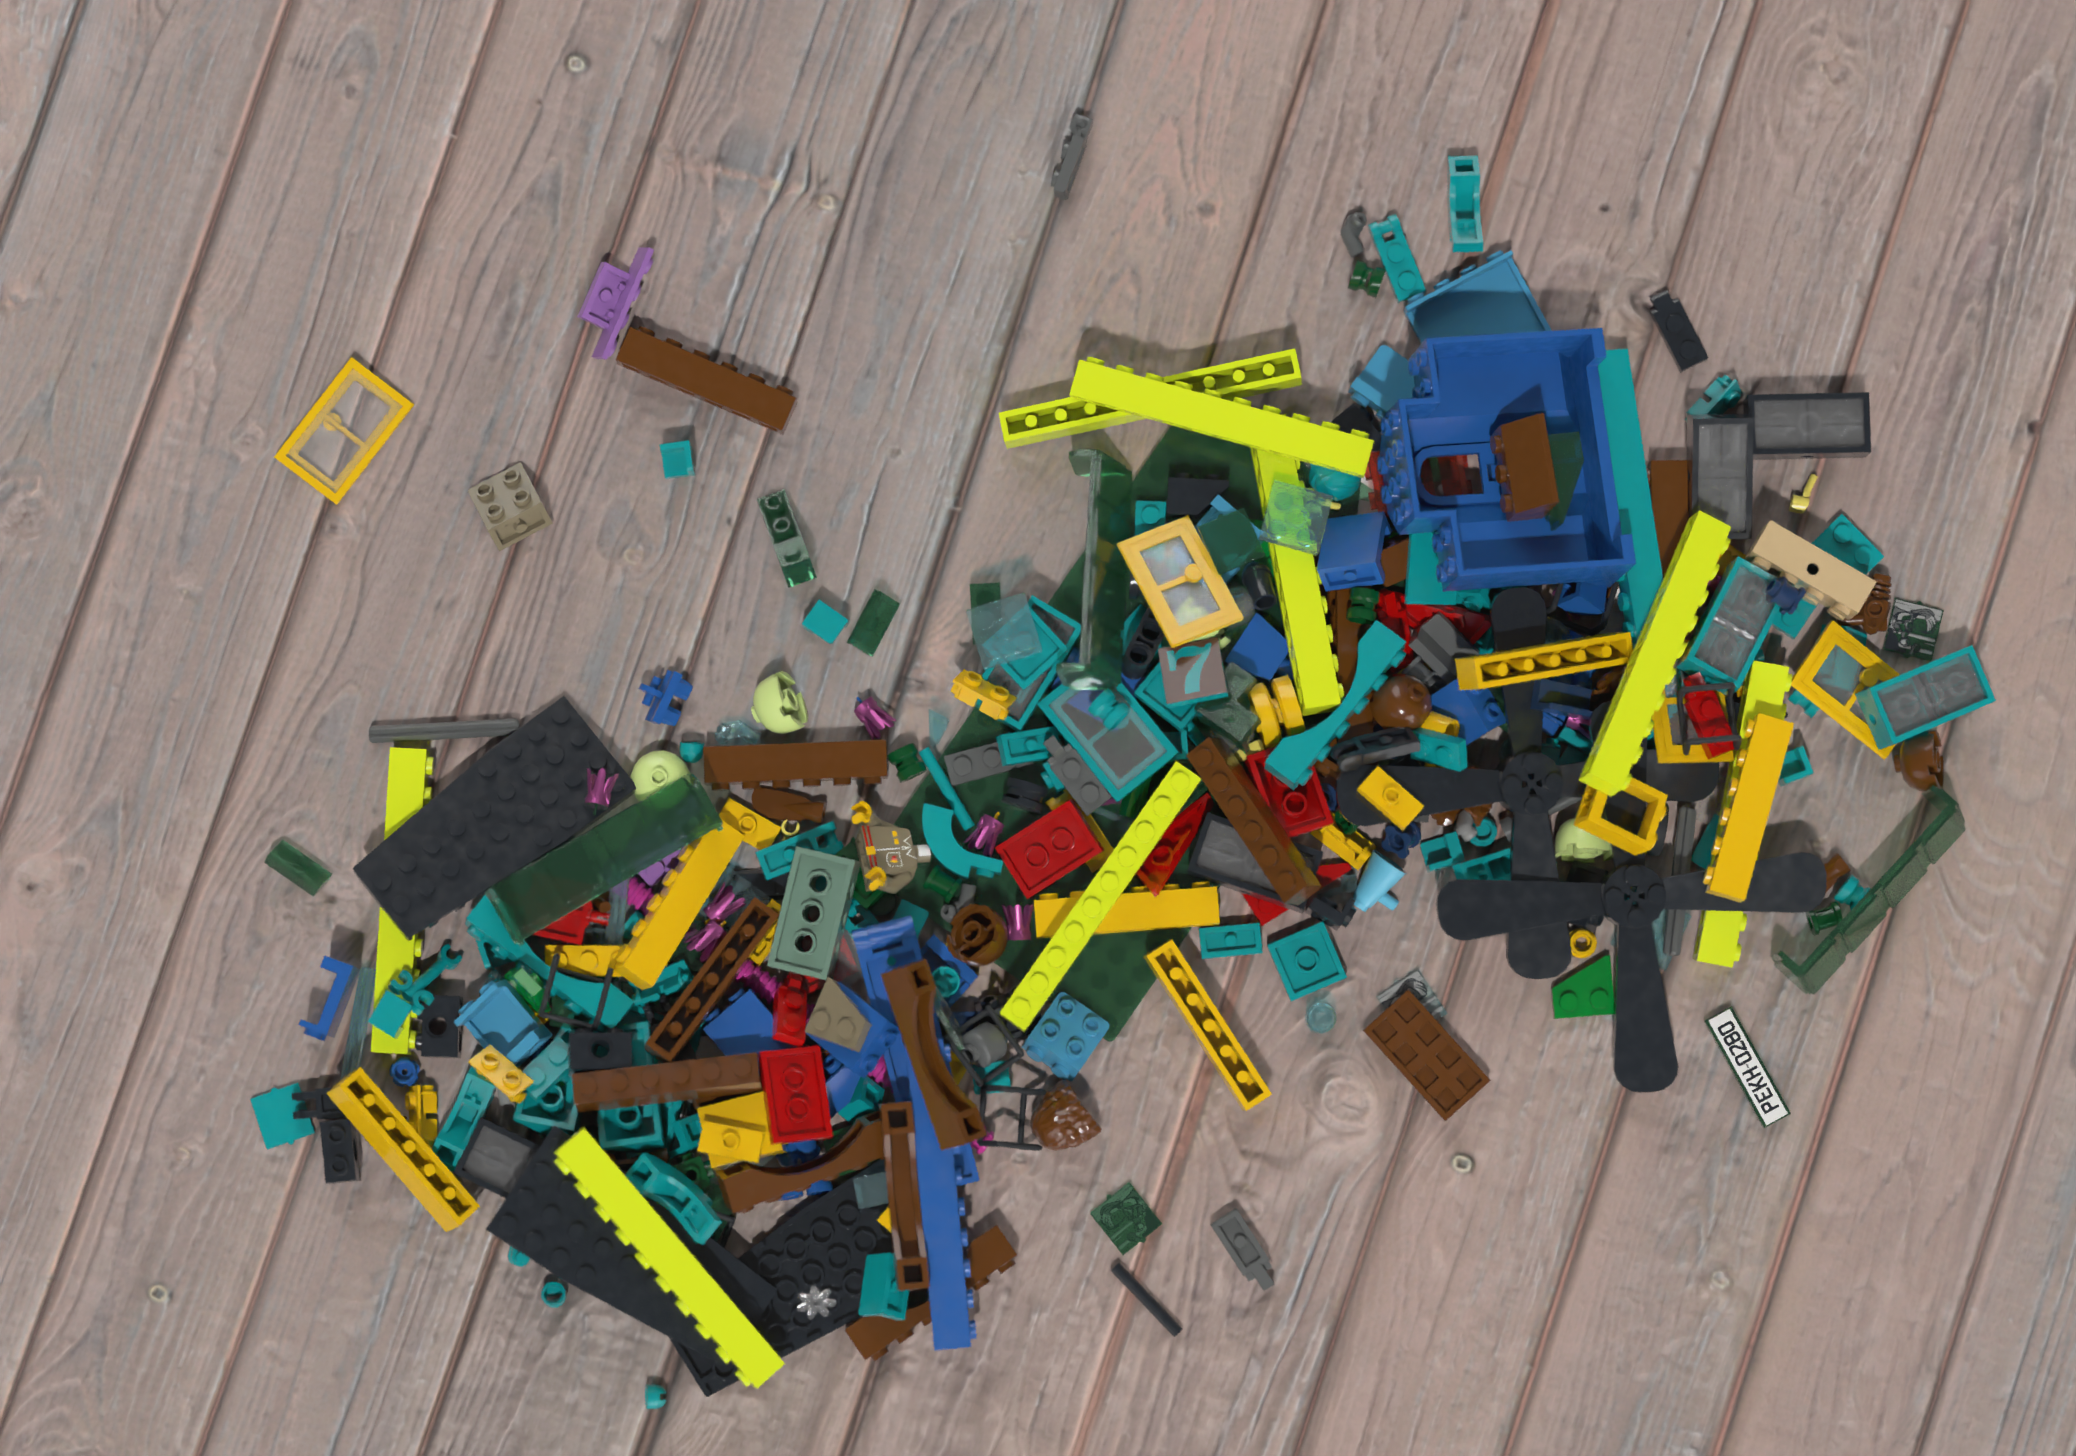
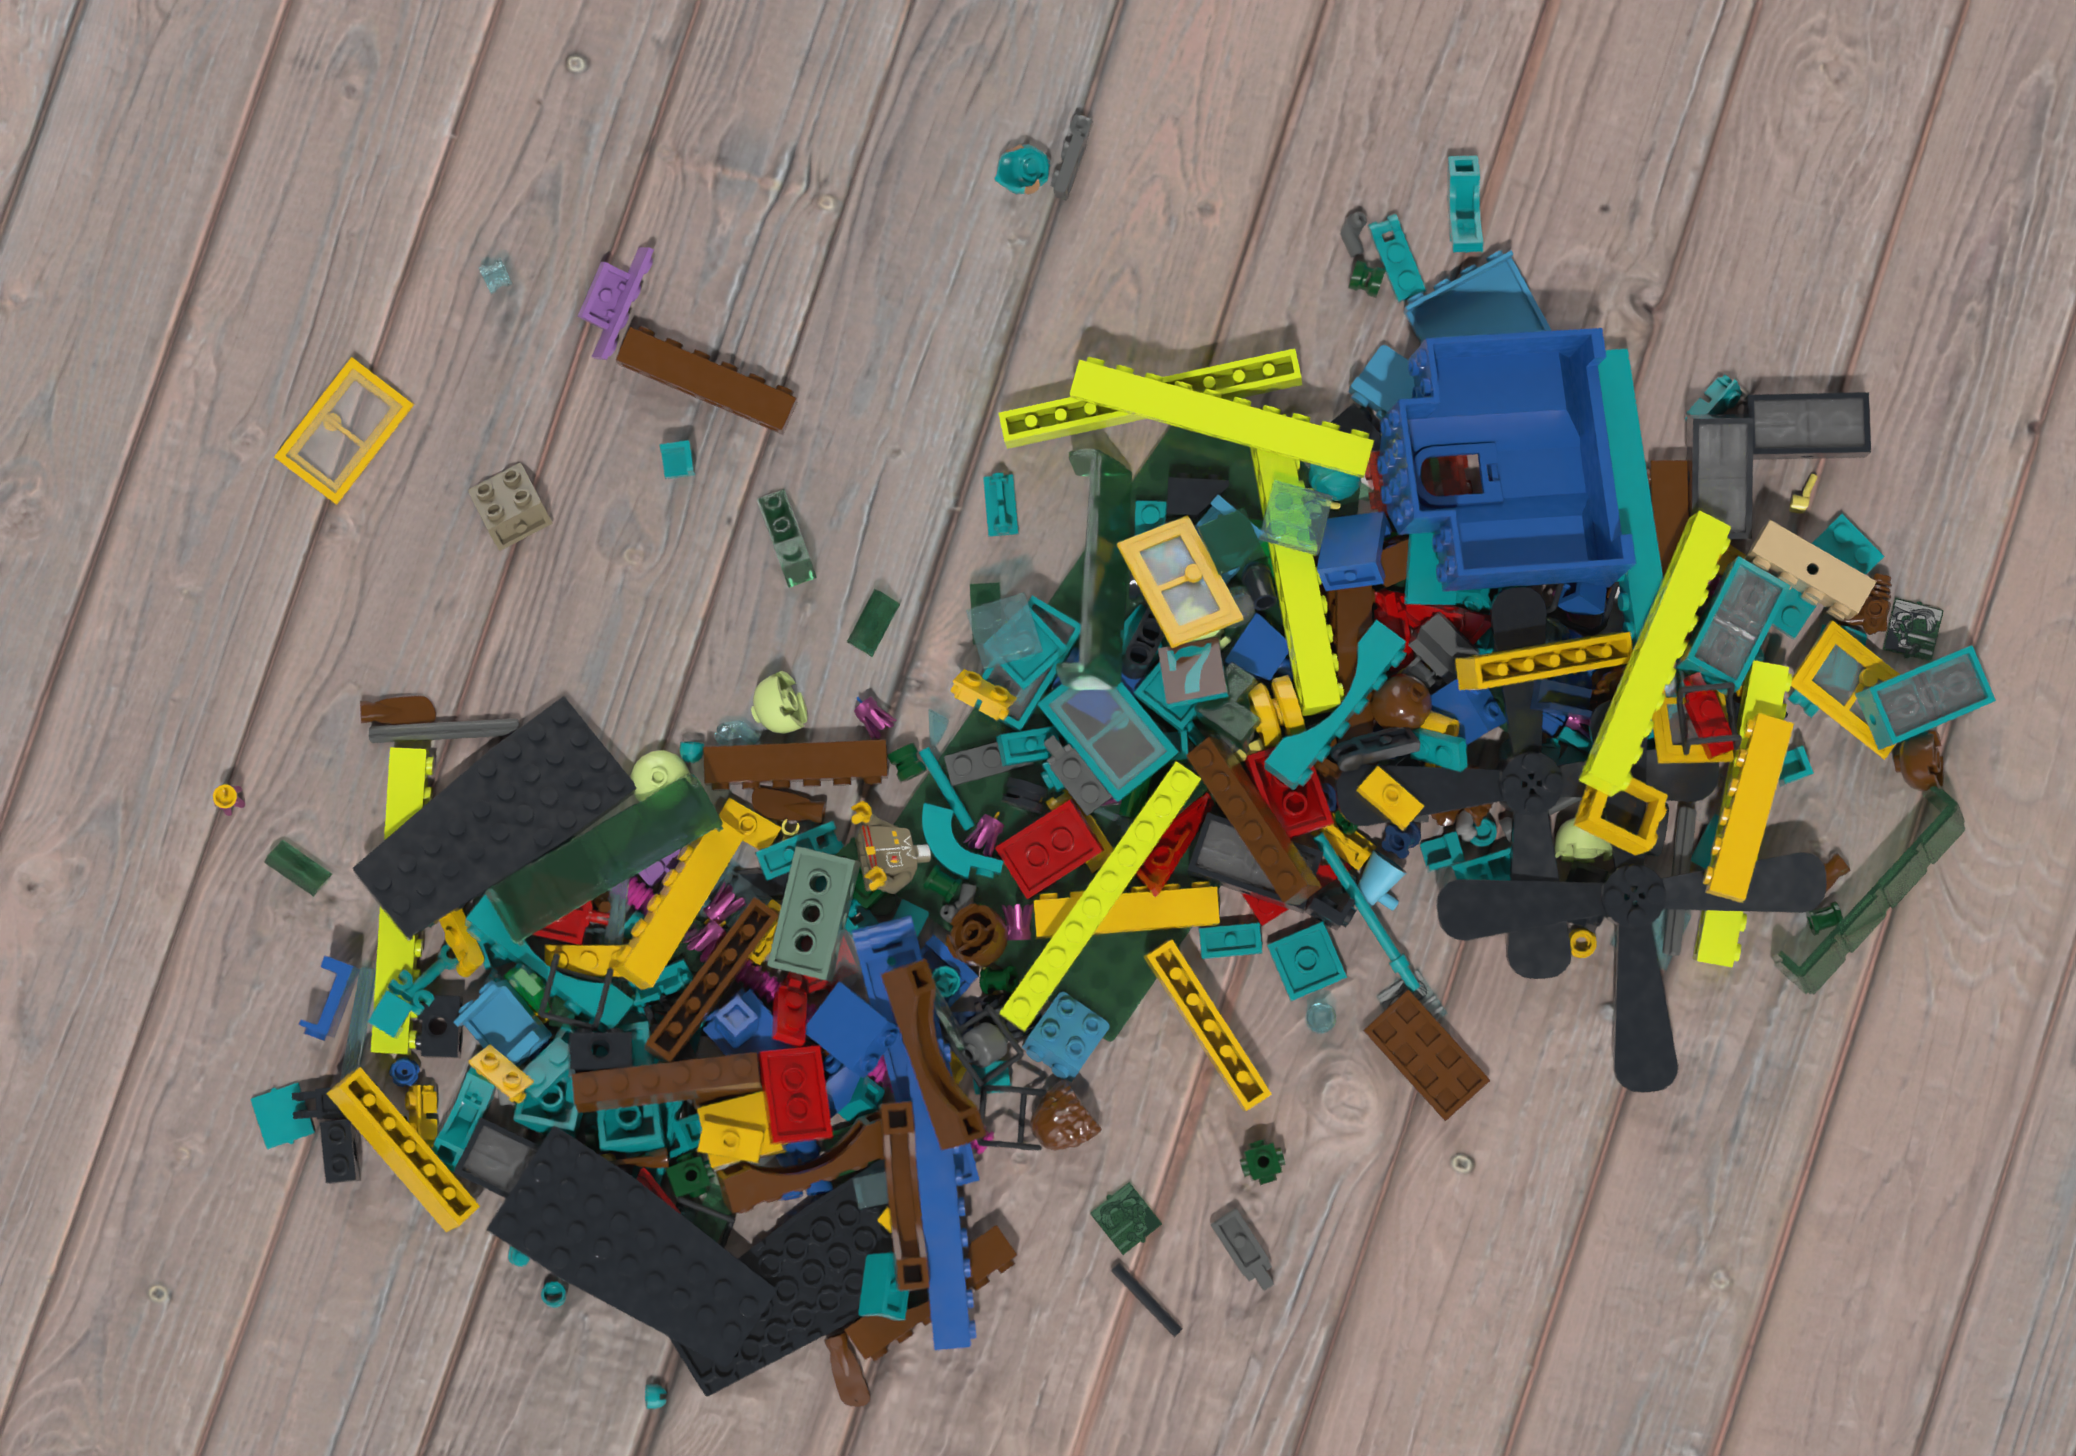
(226, 796): none -> yellow piece
(398, 710): none -> reddish brown piece
(462, 943): none -> yellow plate
(495, 275): none -> clear light blue wheel
(598, 794): flat silver piece -> none
(668, 1258): neon yellow brick -> none
(670, 686): blue hips -> none
(676, 1193): teal arch -> none
(736, 1022): none -> blue brick
(816, 1302): clear plant -> none
(825, 622): teal panel -> none
(838, 1019): dark tan wing -> none
(847, 1372): none -> reddish brown piece
(998, 979): none -> dark green bush
(1000, 505): none -> teal hinge
(1022, 169): none -> teal hair
(1109, 710): teal wheel -> none
(1251, 1168): none -> dark green brick
(1362, 605): dark green wheel -> none
(1398, 962): none -> teal bar
(1524, 468): reddish brown slope -> none
(1567, 465): clear green slope -> none
(1585, 992): green wing -> none
(1677, 331): black hinge -> none
(1747, 1067): tile -> none
(1784, 595): dark blue brick -> none
(1851, 892): teal wheel -> none

